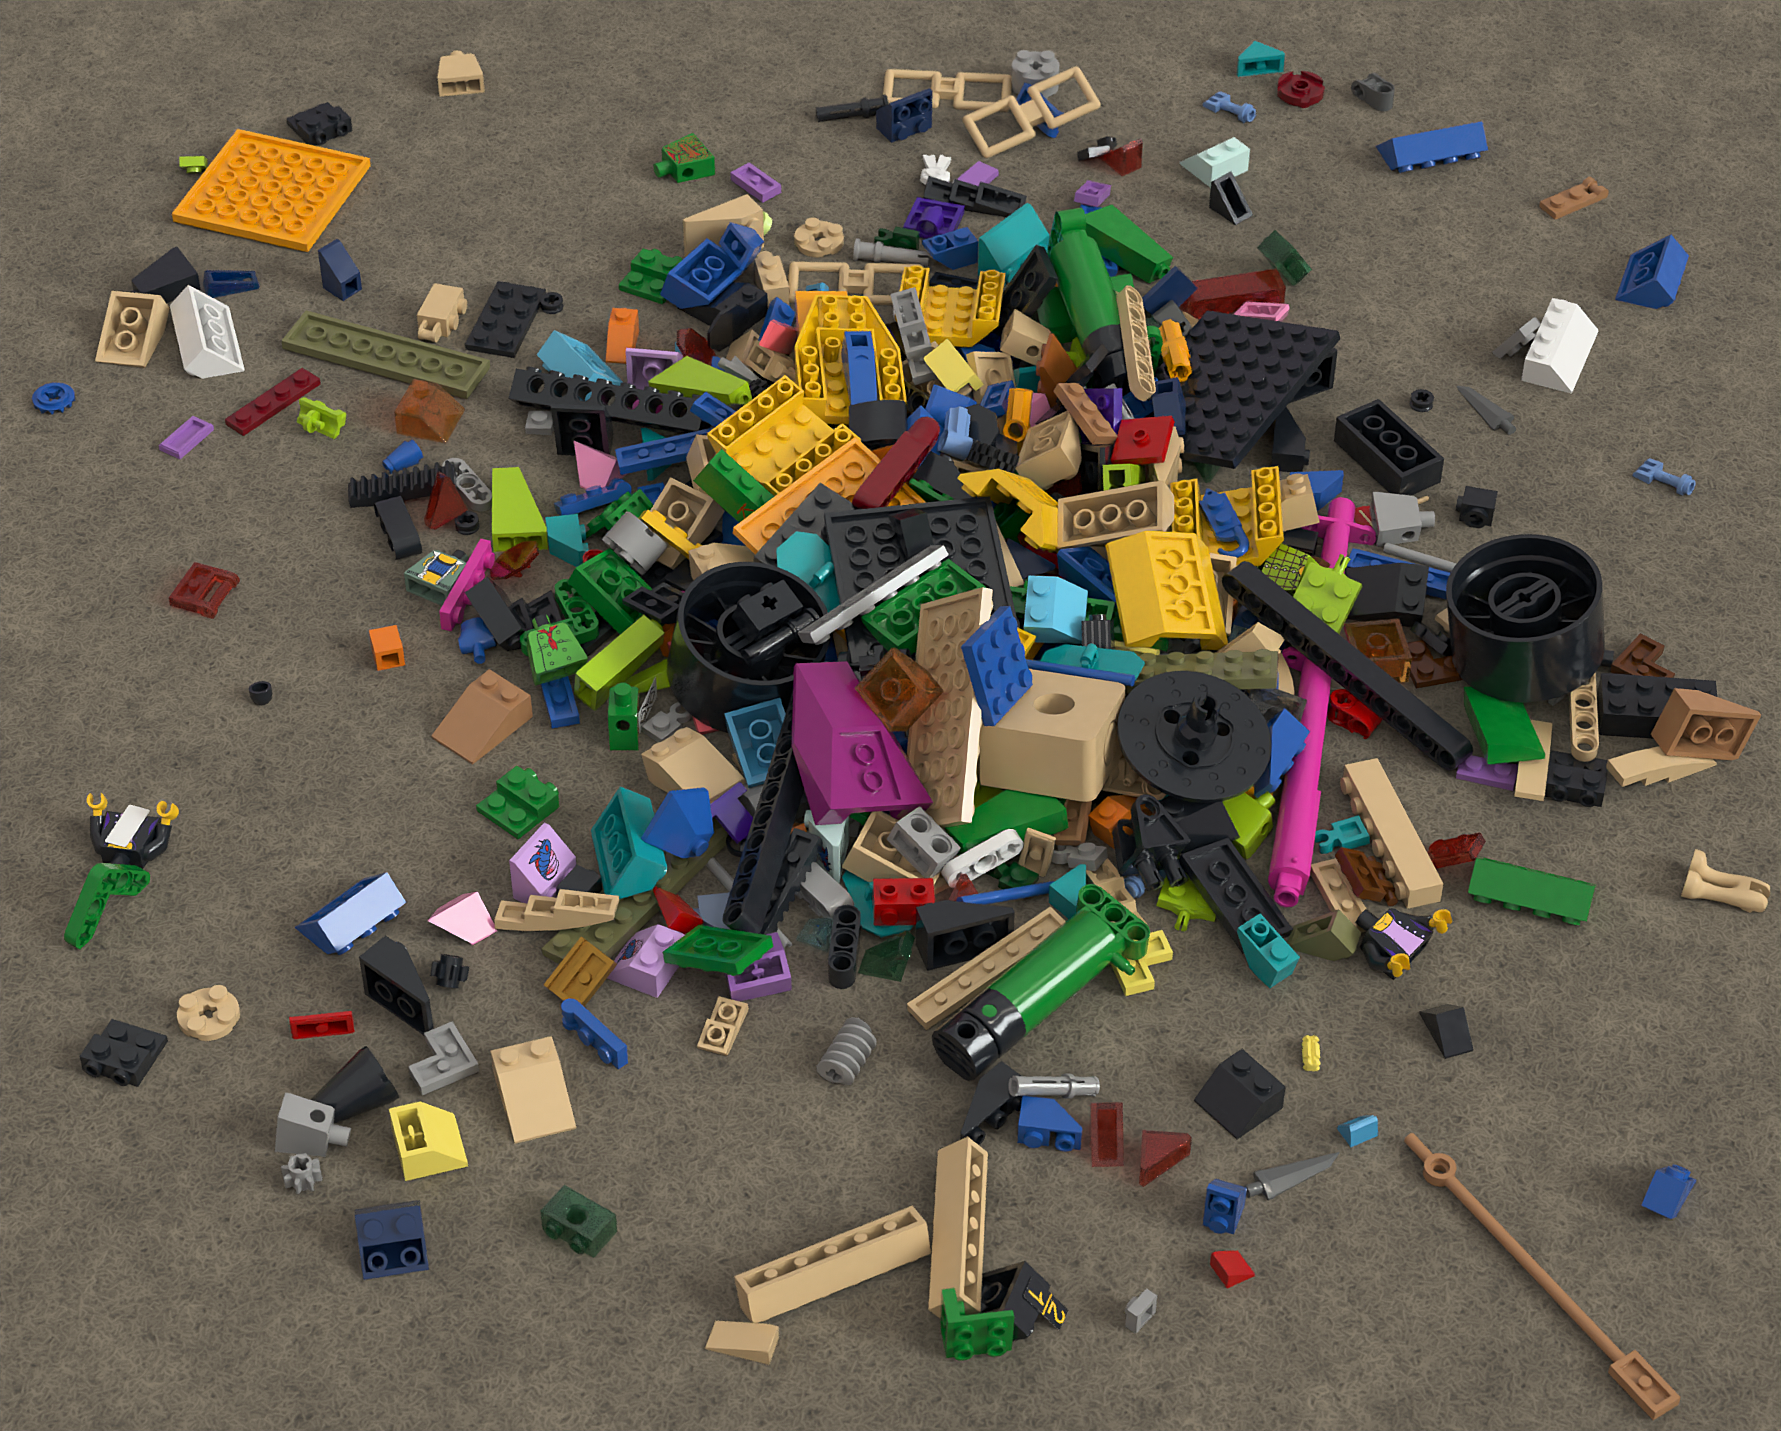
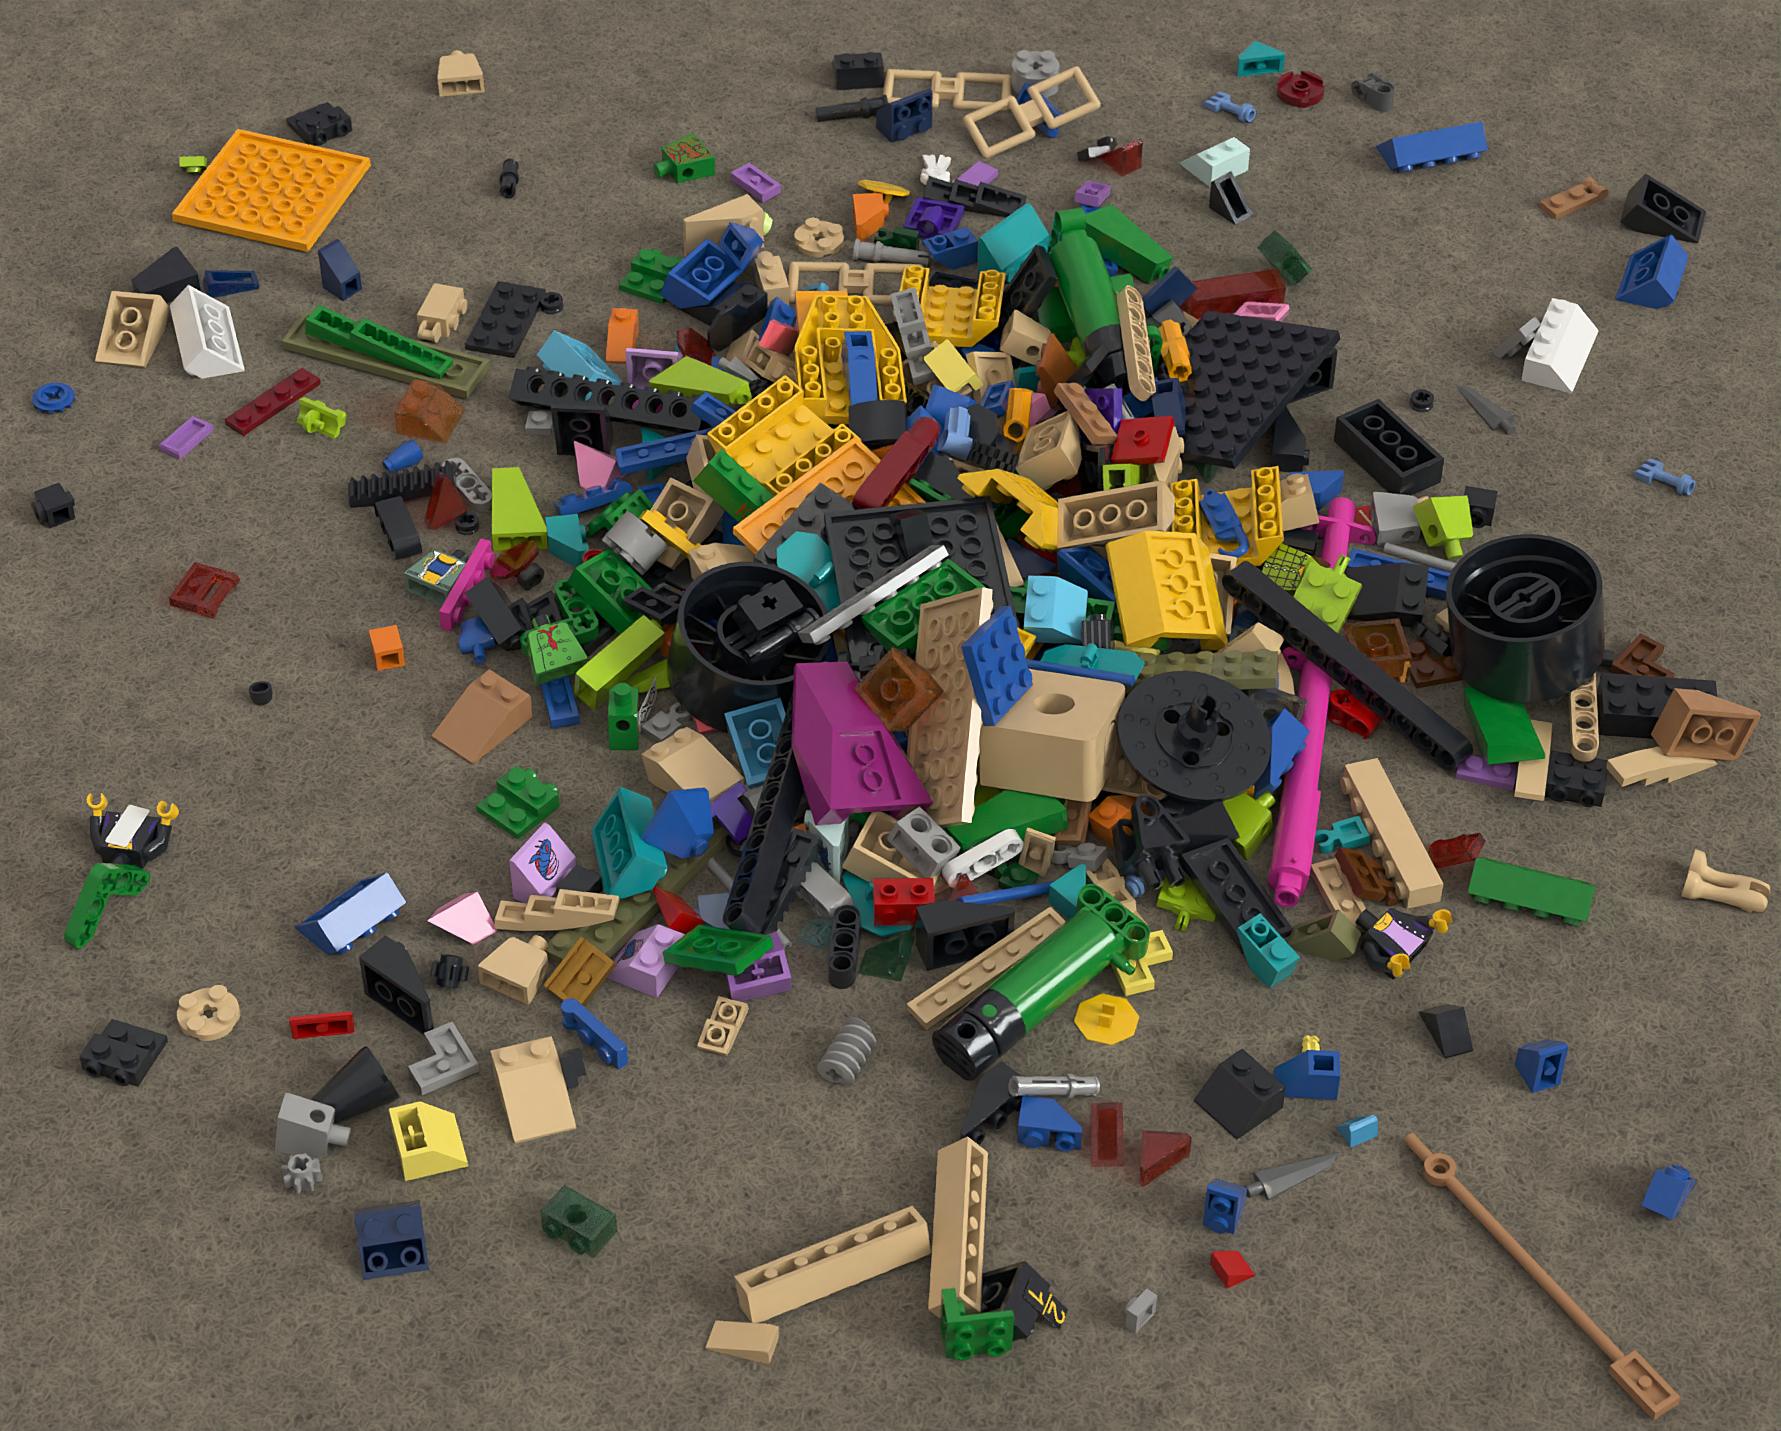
(53, 505): none -> black brick
(376, 342): none -> green slope
(509, 178): none -> black pin
(516, 968): none -> tan torso
(530, 576): none -> pearl dark grey tile
(572, 1067): none -> black slope
(858, 71): none -> black slope
(868, 214): none -> orange slope
(886, 188): none -> yellow piece
(1106, 1019): none -> yellow piece
(1311, 1075): none -> blue slope
(1445, 523): none -> lime torso
(1541, 1063): none -> blue slope
(1661, 211): none -> black slope

